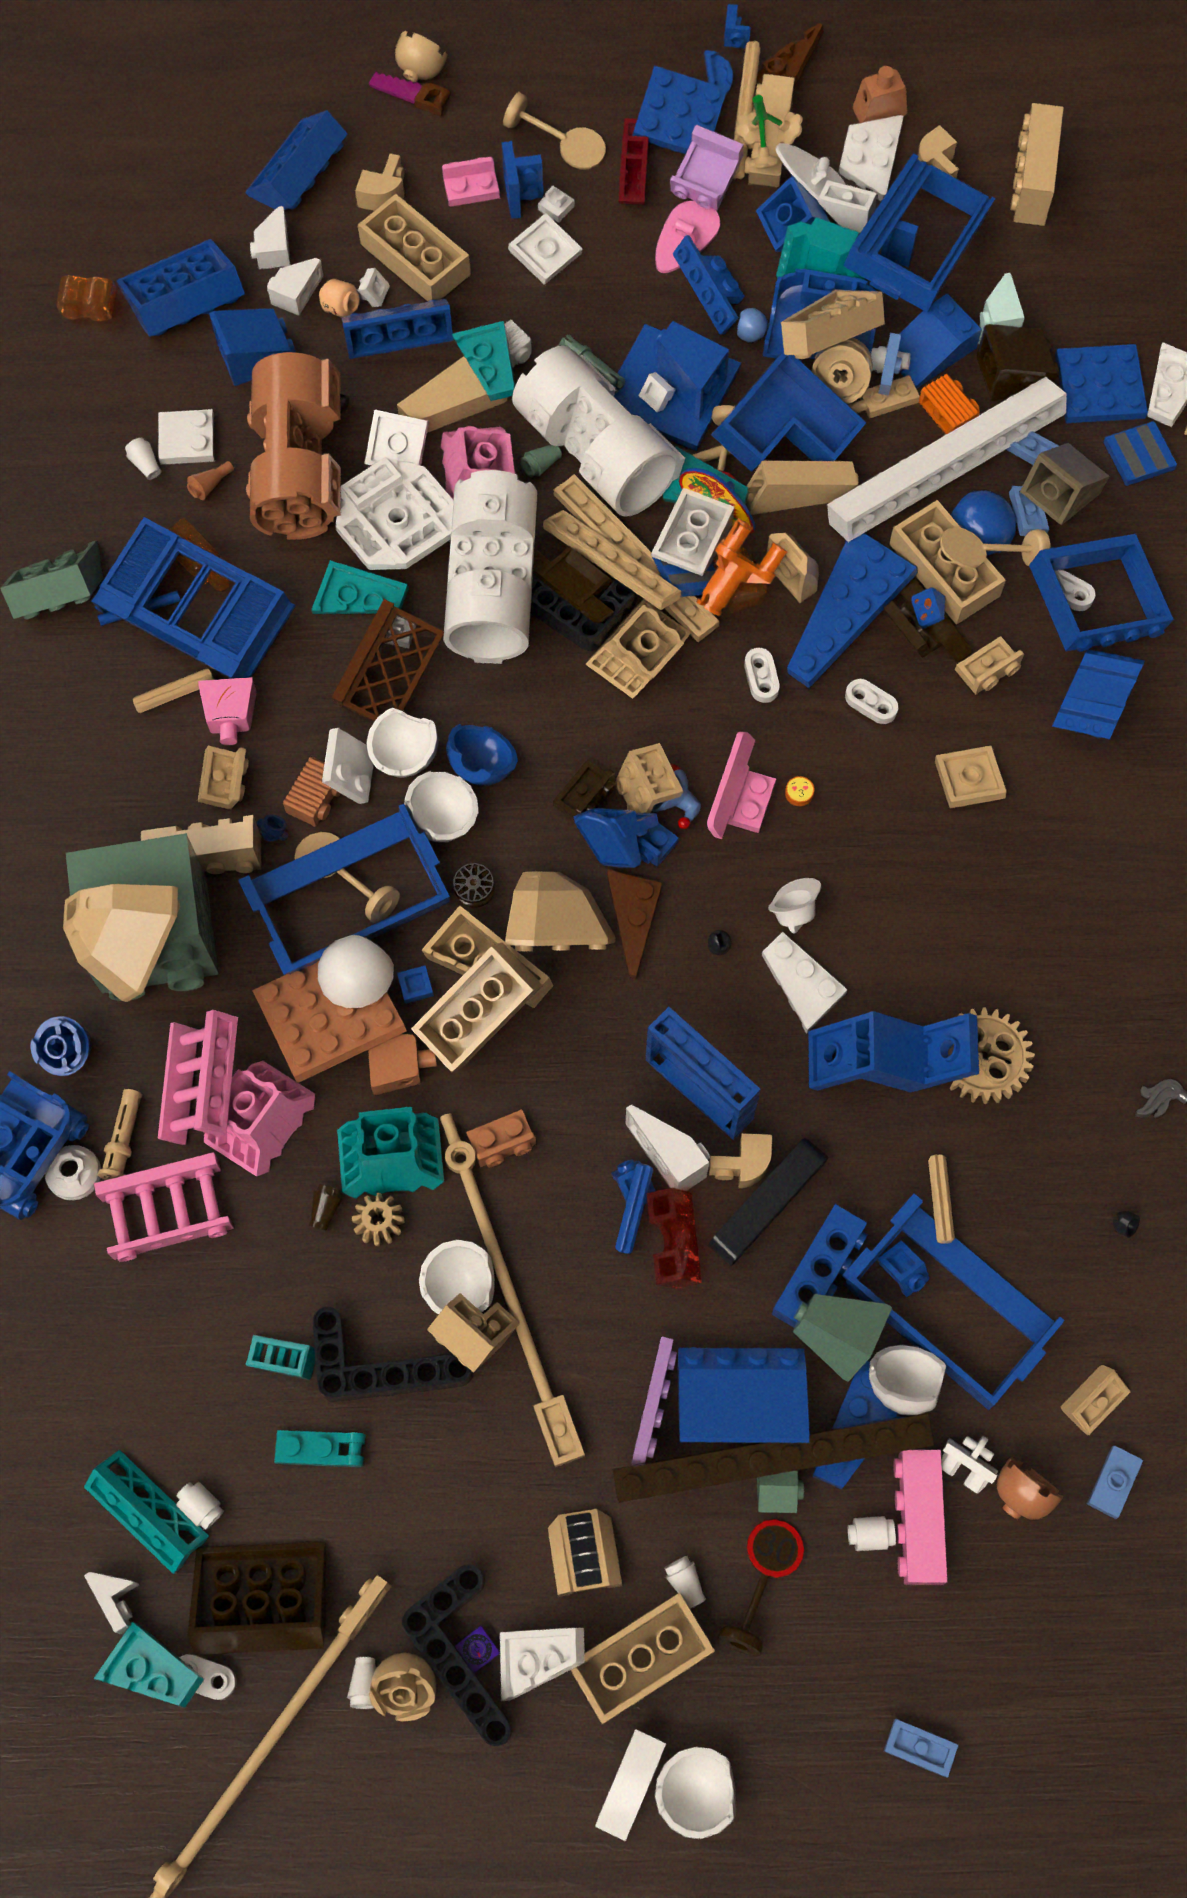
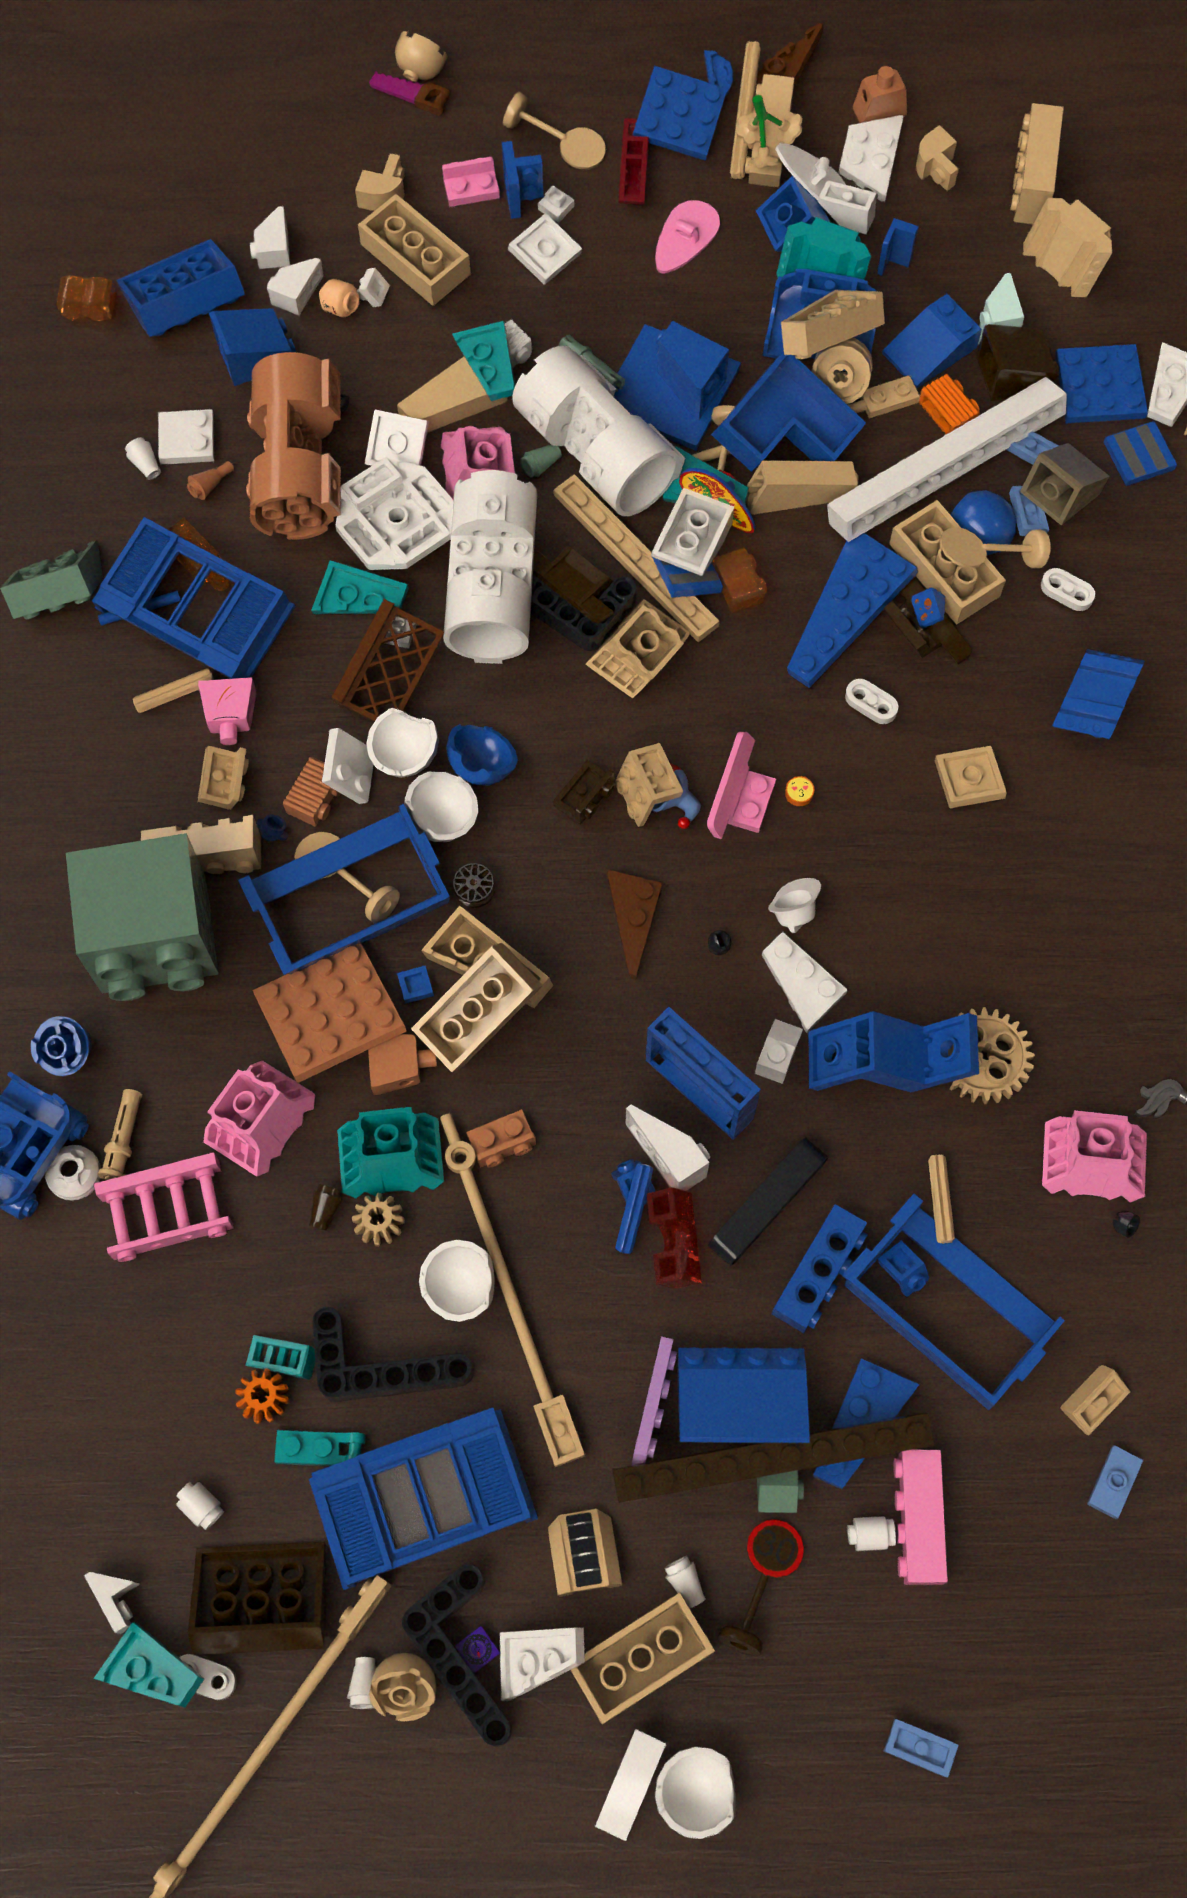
(120, 932): tan brick -> none
(139, 1513): teal fence -> none
(214, 1078): bright pink fence -> none
(253, 1405): none -> orange gear
(298, 161): blue slope -> none
(354, 972): white cylinder -> none
(397, 328): blue slope -> none
(421, 1496): none -> blue piece
(470, 1333): tan brick -> none
(555, 913): tan brick -> none
(612, 560): tan tile -> none
(614, 834): blue piece -> none
(656, 844): blue bracket -> none
(657, 392): white tile -> none
(707, 168): lavender panel -> none
(710, 282): blue bracket -> none
(735, 34): blue bracket -> none
(737, 568): orange wheel -> none
(751, 325): medium blue piece -> none
(751, 1163): tan brick -> none
(761, 677): white plate -> none
(778, 1051): none -> white slope
(797, 568): tan slope -> none
(841, 1330): sand green slope -> none
(878, 359): white cone -> none
(891, 277): blue piece -> none
(891, 364): medium blue plate -> none
(907, 1379): white cylinder -> none
(981, 1471): white hips -> none
(988, 665): tan bracket -> none
(1026, 1492): nougat cylinder -> none
(1069, 244): none -> tan slope
(1095, 1156): none -> bright pink slope
(1141, 577): blue window -> none

